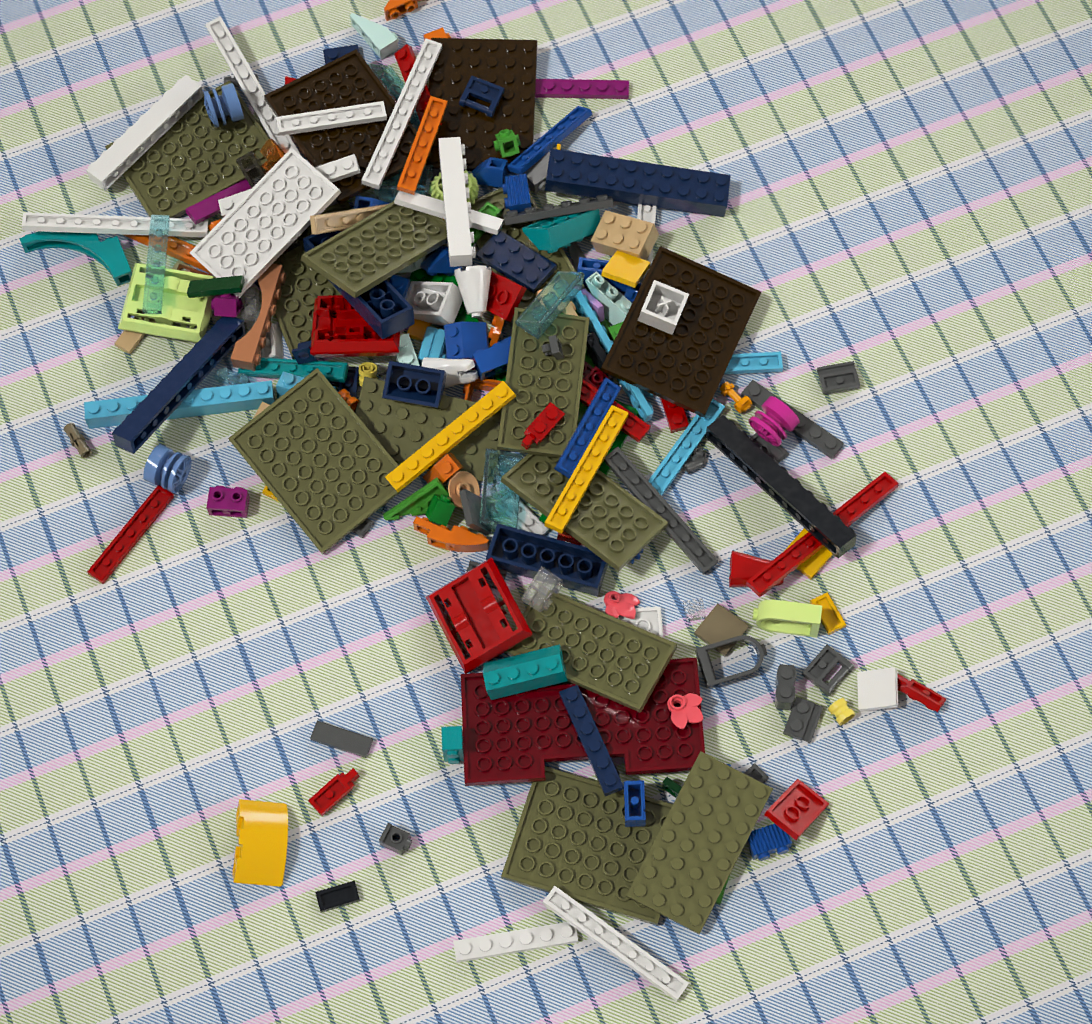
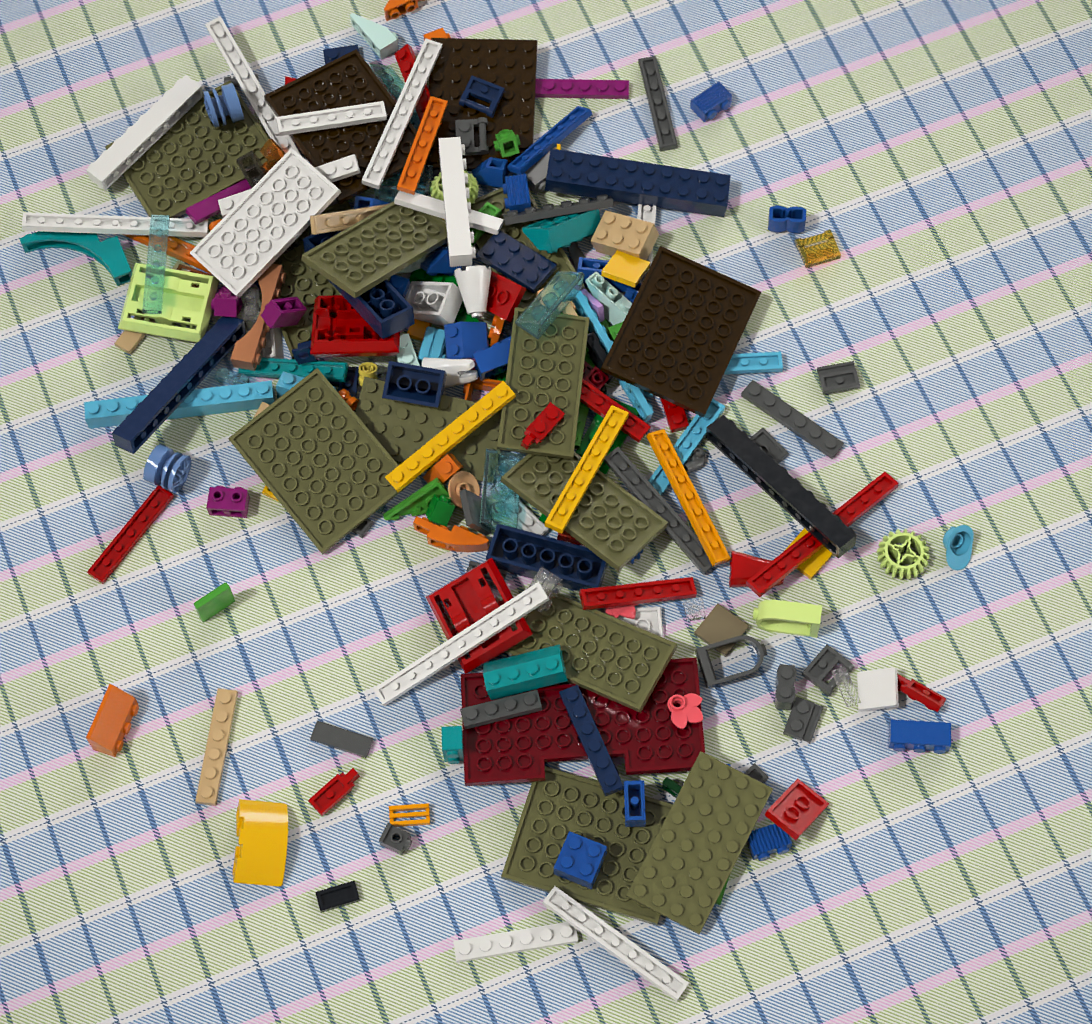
(77, 440): dark tan pin -> none
(112, 721): none -> orange slope
(214, 602): none -> bright green tile
(215, 286): dark green tile -> none
(216, 747): none -> tan plate
(283, 312): none -> magenta brick
(412, 807): none -> light orange tile
(461, 644): none -> white plate
(465, 131): none -> dark grey plate
(501, 709): none -> dark grey plate
(553, 348): dark grey tile -> none
(580, 860): none -> blue brick
(587, 427): blue tile -> none
(637, 593): none -> red plate
(657, 103): none -> dark grey tile
(663, 307): white brick -> none
(688, 497): none -> light orange tile
(711, 101): none -> blue brick
(741, 404): light orange bar -> none
(773, 421): dark pink wheel -> none
(787, 219): none -> blue brick
(818, 253): none -> clear yellow plate
(830, 616): yellow tile -> none
(841, 711): light yellow wheel -> none
(846, 686): none -> clear tile
(889, 545): none -> yellowish green gear
(919, 736): none -> blue brick
(958, 546): none -> medium azure piece

